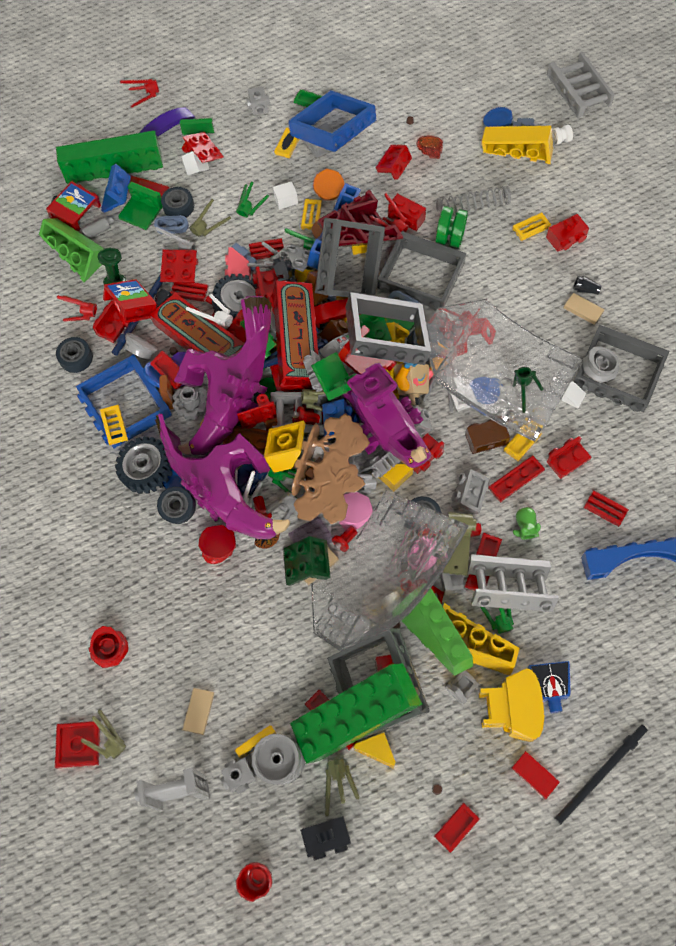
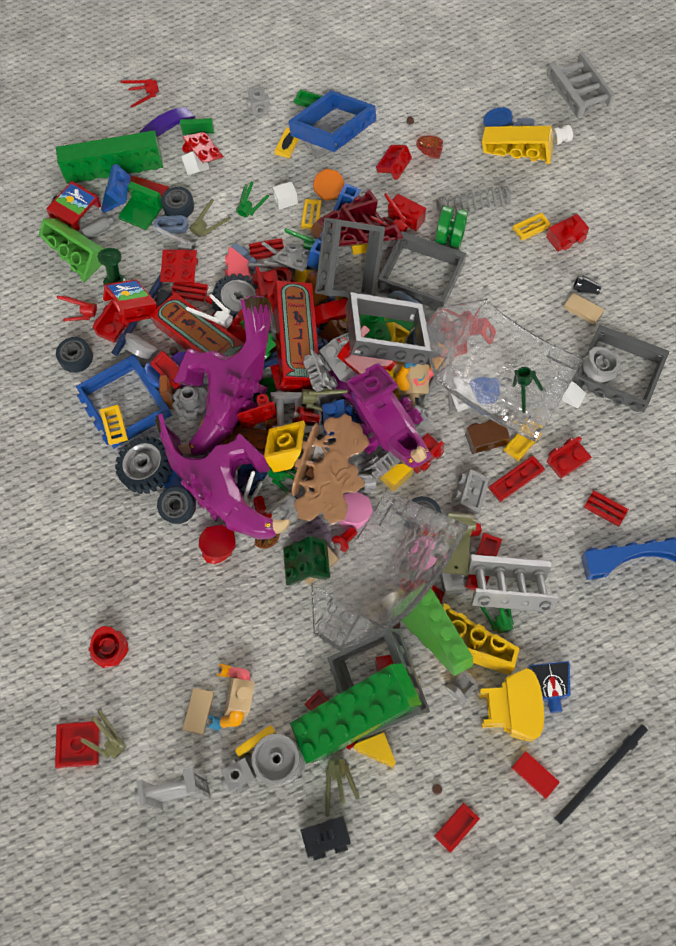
(238, 698): none -> torso
(248, 887): red hair -> none
(284, 267): black hinge -> none
(332, 376): green bracket -> none
(528, 524): bright green animal -> none

